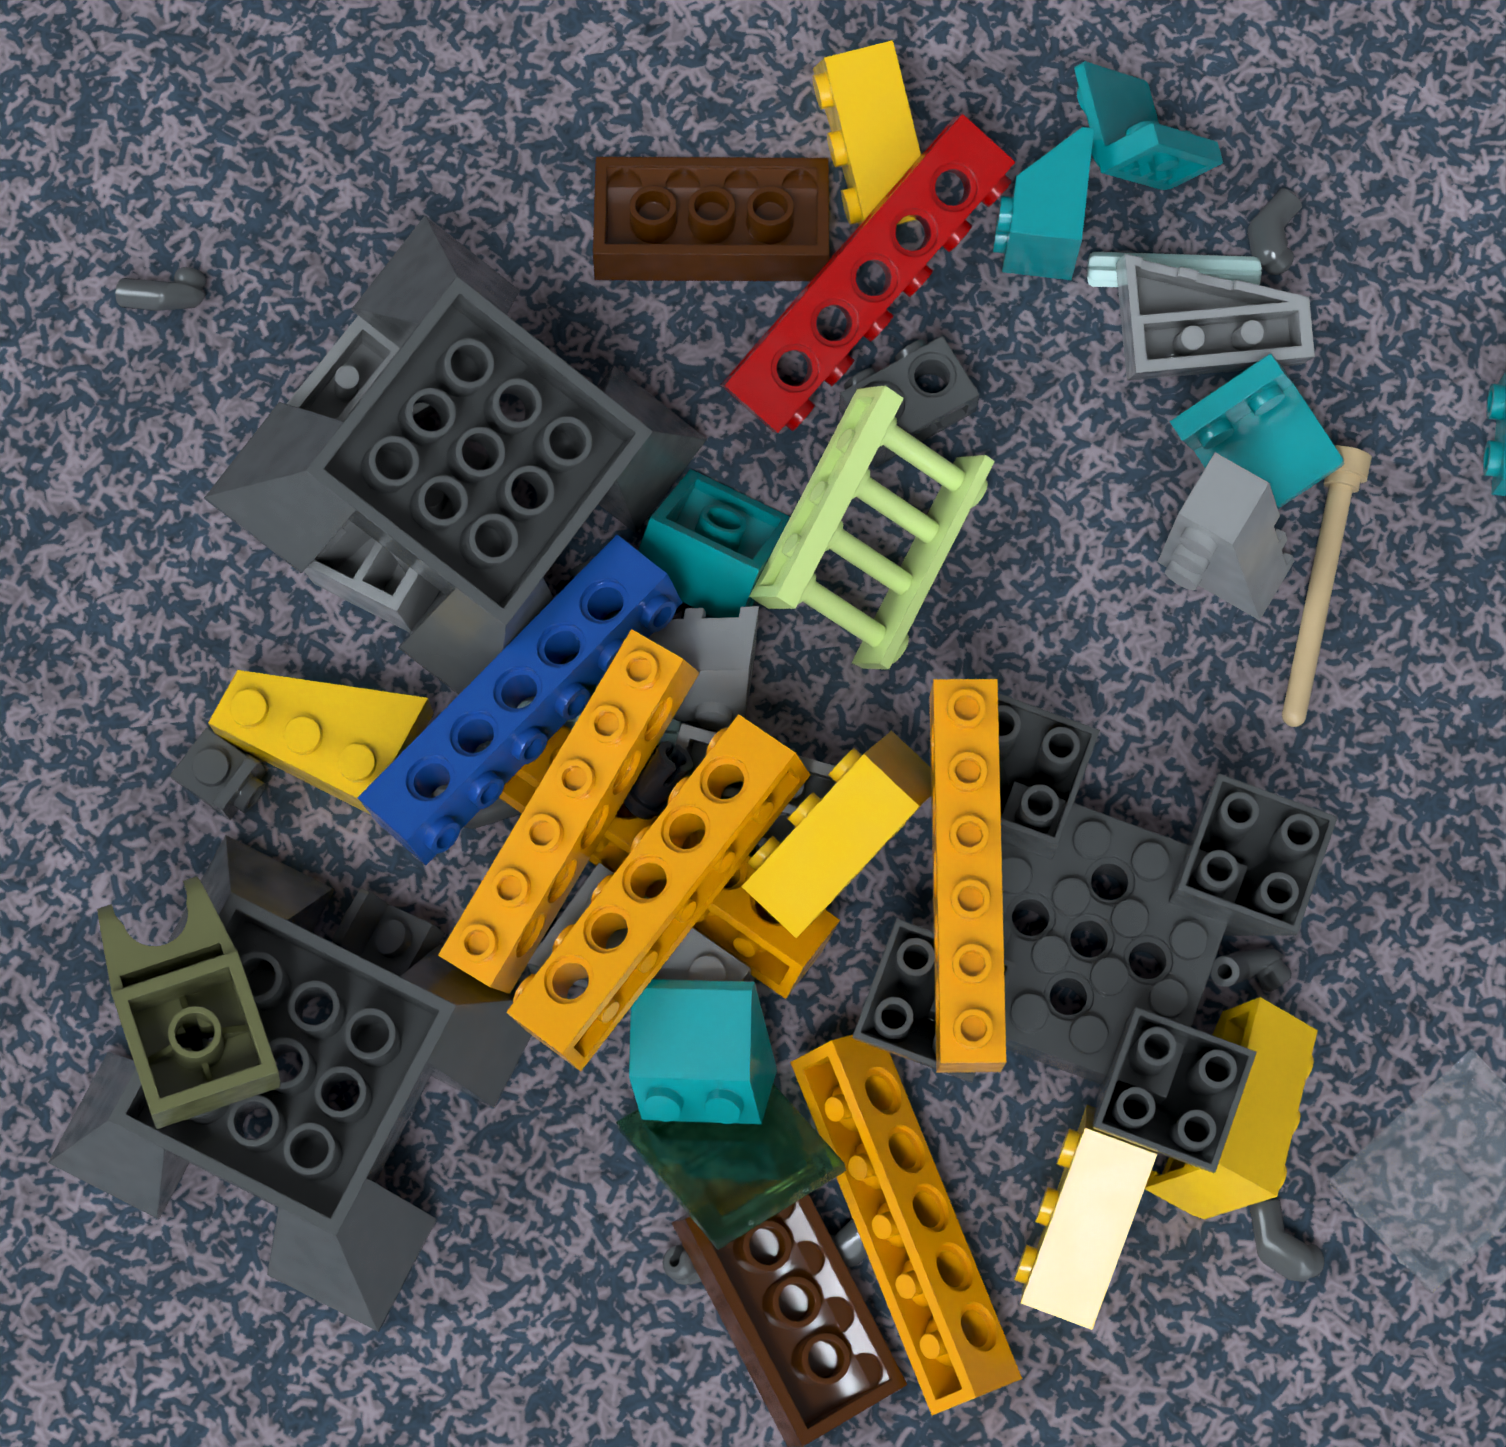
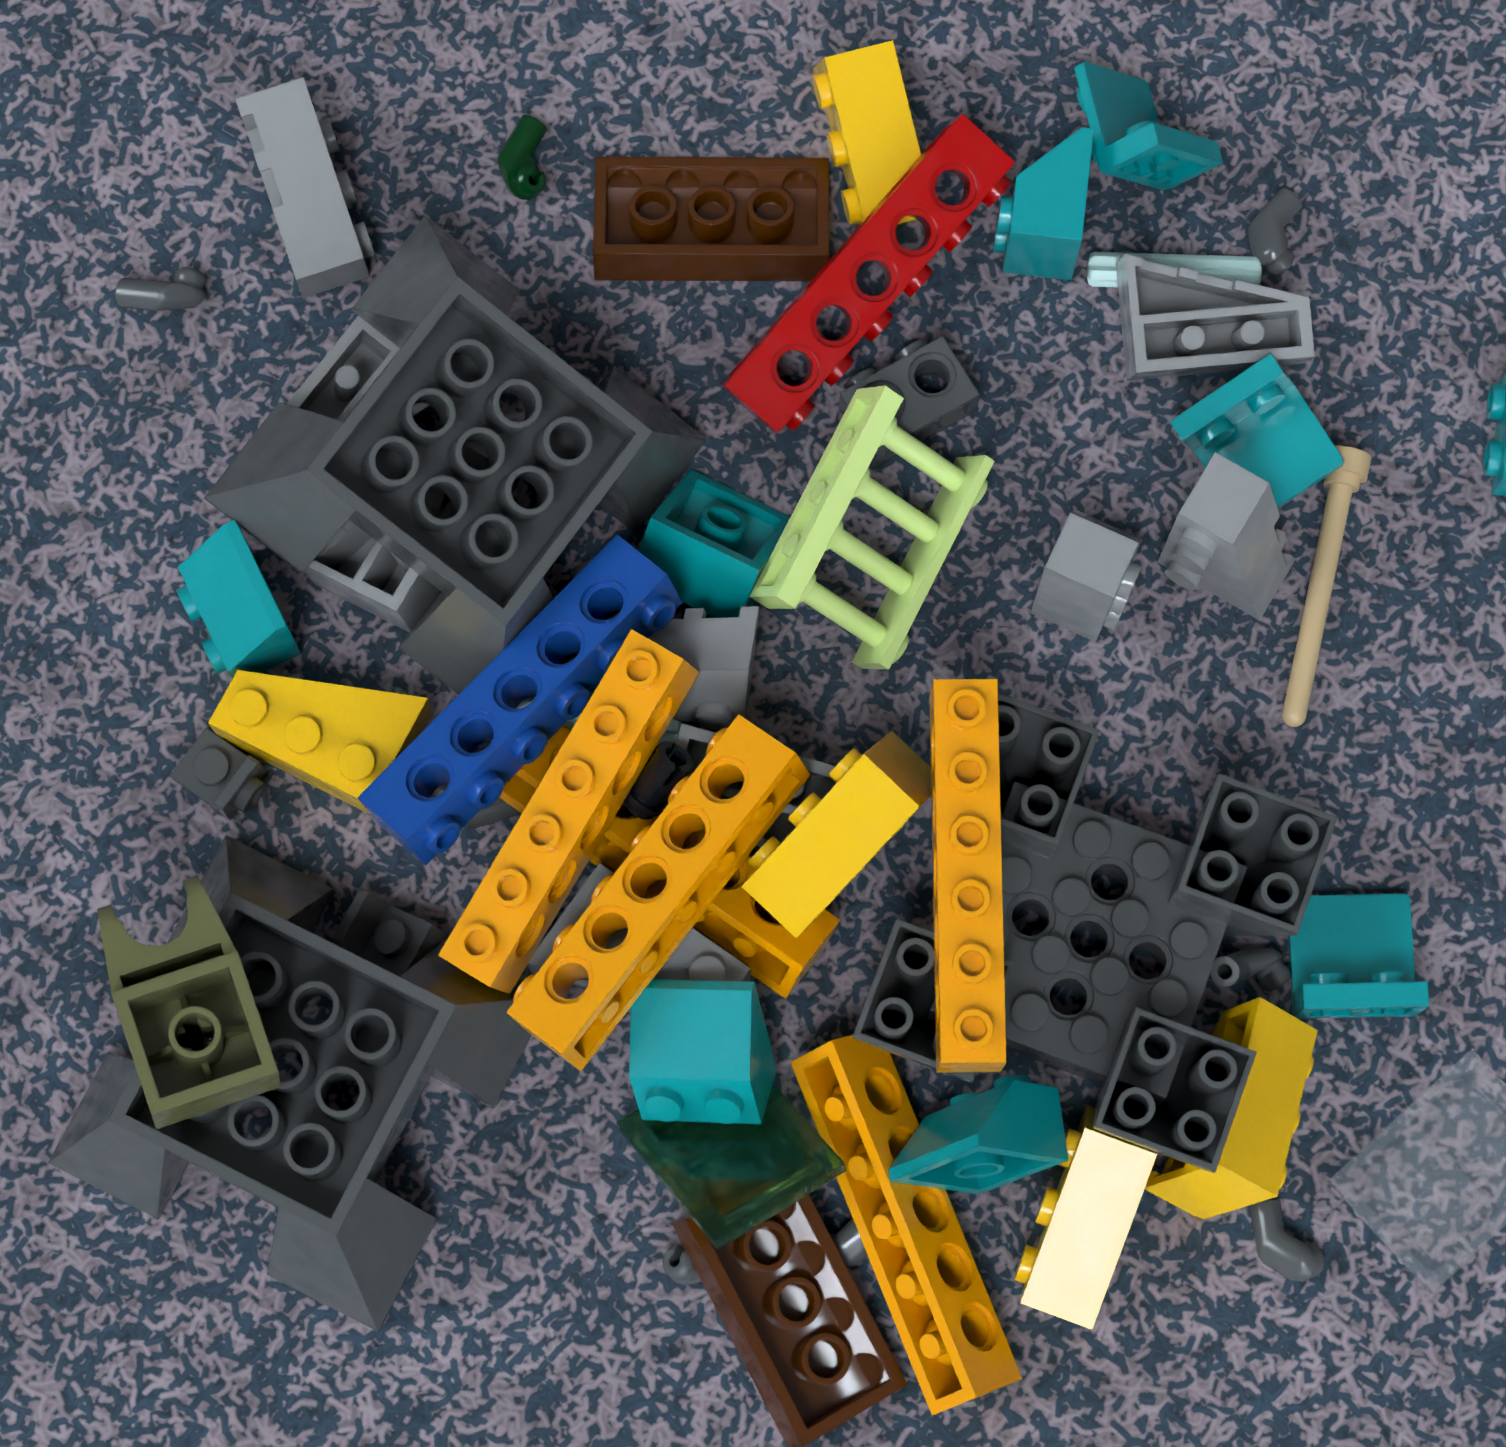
(235, 604): none -> teal slope
(304, 188): none -> light grey wedge
(517, 159): none -> dark green arm
(986, 1139): none -> teal slope
(1088, 576): none -> light grey wedge
(1355, 959): none -> teal bracket

